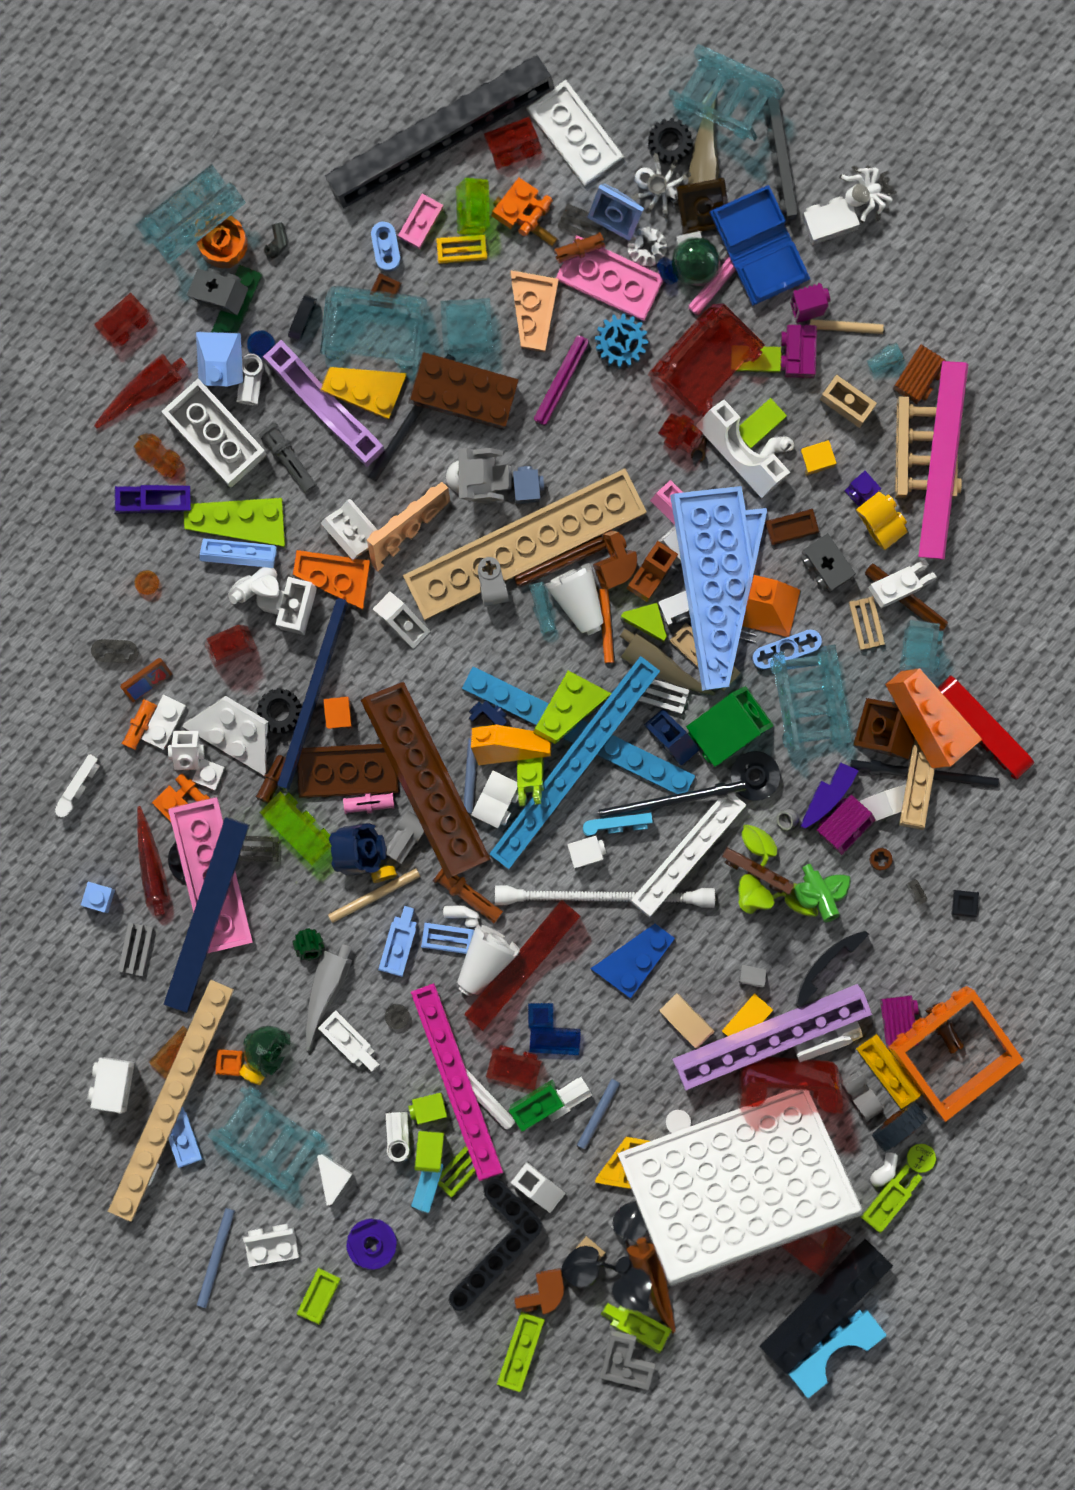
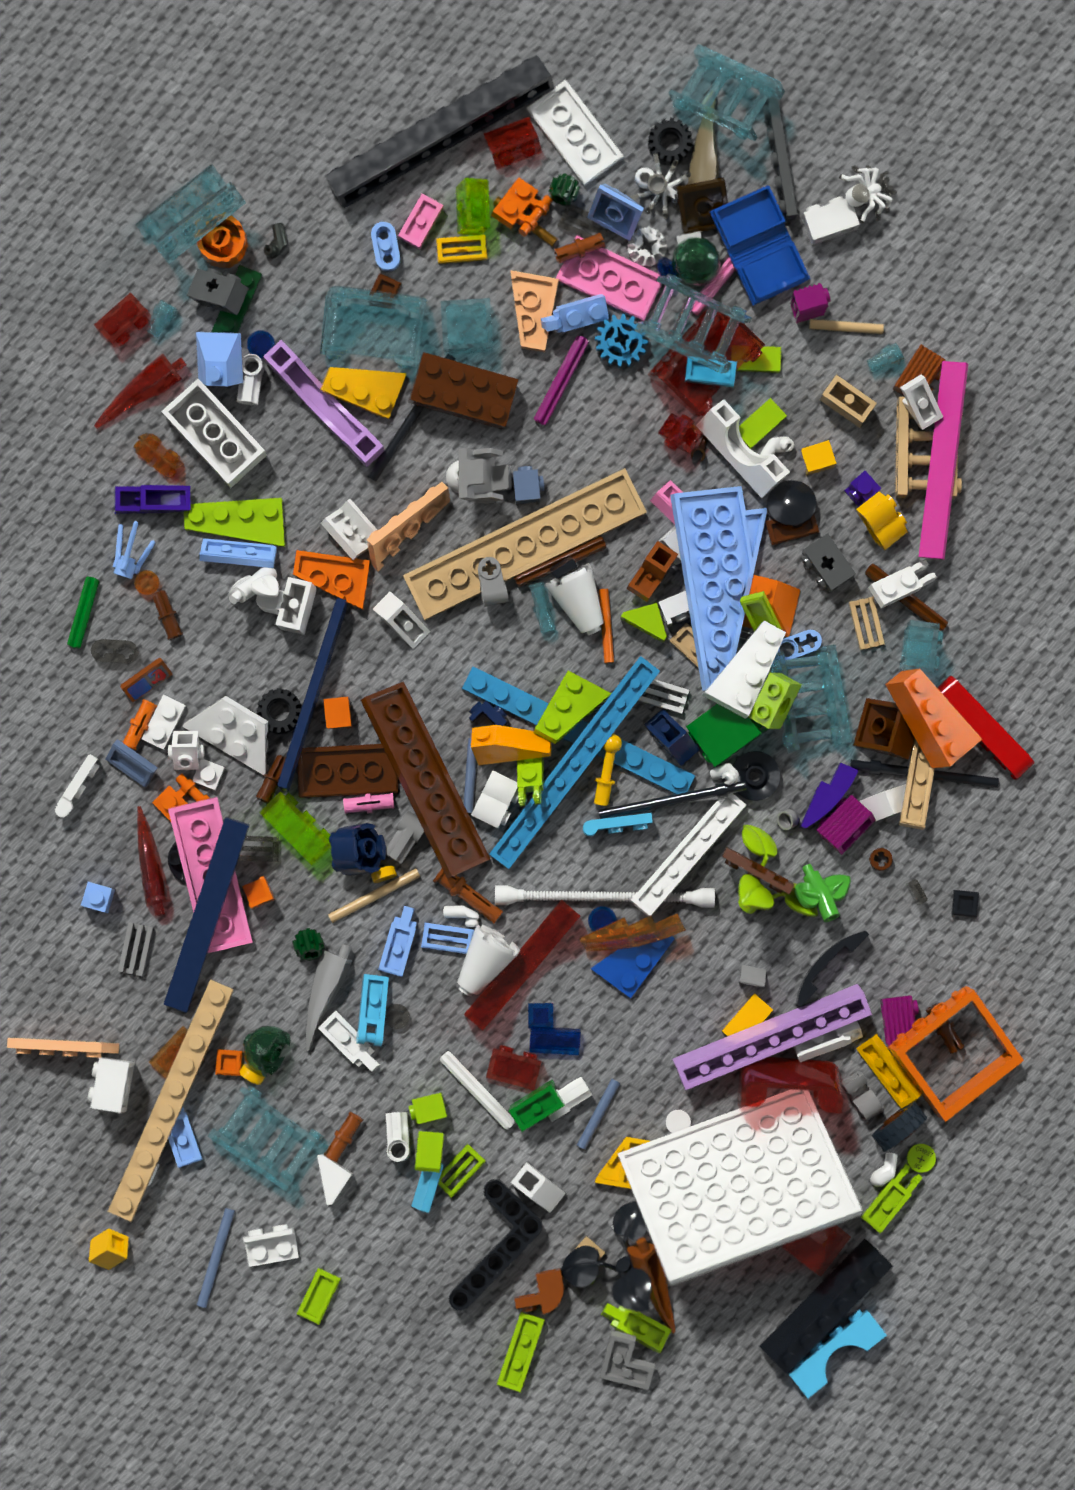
(69, 1048): none -> light nougat wing
(83, 612): none -> green axle
(108, 1249): none -> yellow panel
(124, 564): none -> light blue plant
(131, 763): none -> sand blue tile
(161, 317): none -> clear light blue cone
(167, 615): none -> reddish brown axle
(229, 644): clear red torso -> none
(258, 892): none -> orange panel
(279, 446): dark grey pin -> none
(302, 317): black beam -> none
(343, 1136): none -> dark orange pin
(358, 1238): dark purple plate -> none
(372, 1009): none -> medium azure plate
(457, 1082): dark pink tile -> none
(563, 567): none -> black tile
(564, 189): none -> dark green gear
(577, 314): none -> light blue hinge
(586, 851): white brick -> none
(601, 917): none -> clear blue piece
(604, 782): none -> yellow pin
(619, 565): dark orange brick -> none
(622, 935): none -> clear orange slope
(669, 670): dark tan piece -> none
(686, 1021): tan slope -> none
(695, 348): none -> clear light blue fence
(702, 374): none -> medium azure tile
(725, 771): none -> white arm
(746, 672): none -> white wing
(758, 610): none -> lime tile
(775, 700): none -> lime brick
(791, 503): none -> black dish
(799, 351): magenta brick -> none
(921, 402): none -> white slope

